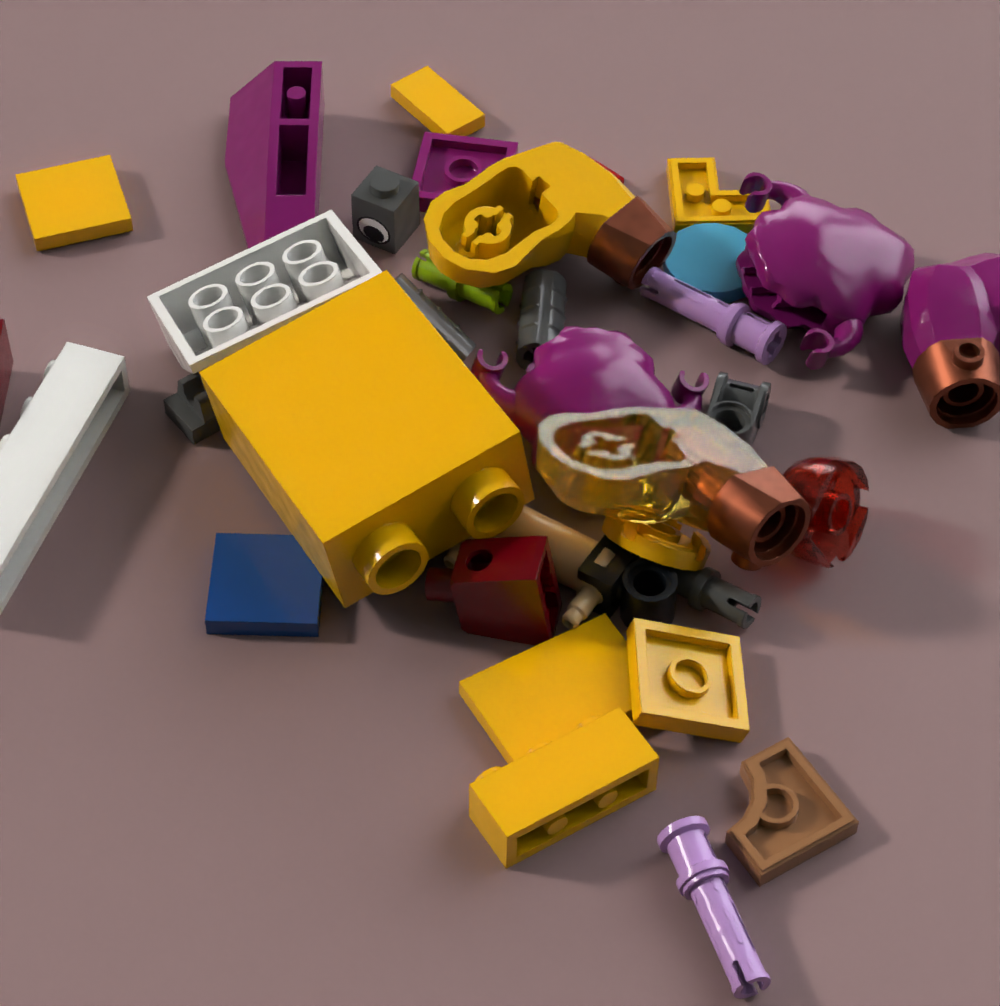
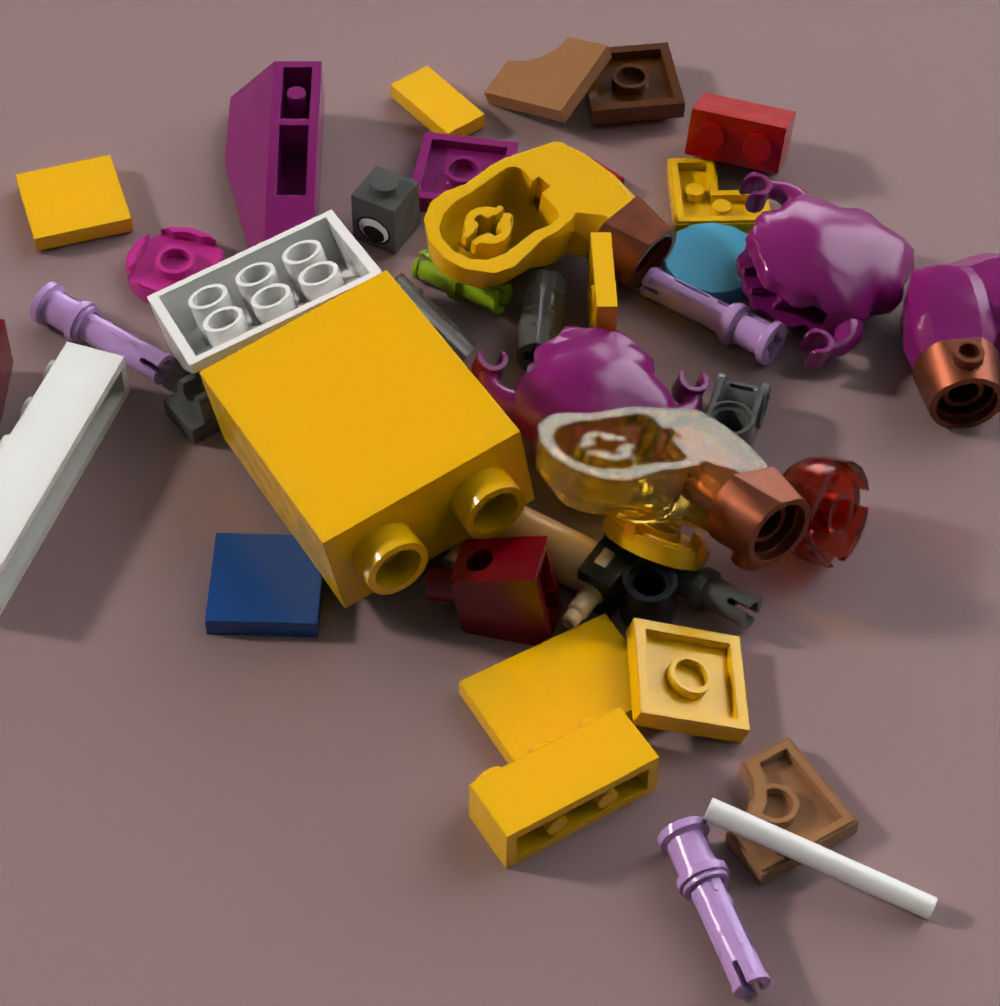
(84, 324): none -> lavender pin
(169, 259): none -> dark pink tile
(551, 83): none -> medium nougat tile
(601, 290): none -> yellow tile
(636, 86): none -> reddish brown plate
(740, 132): none -> red brick
(820, 858): none -> white bar

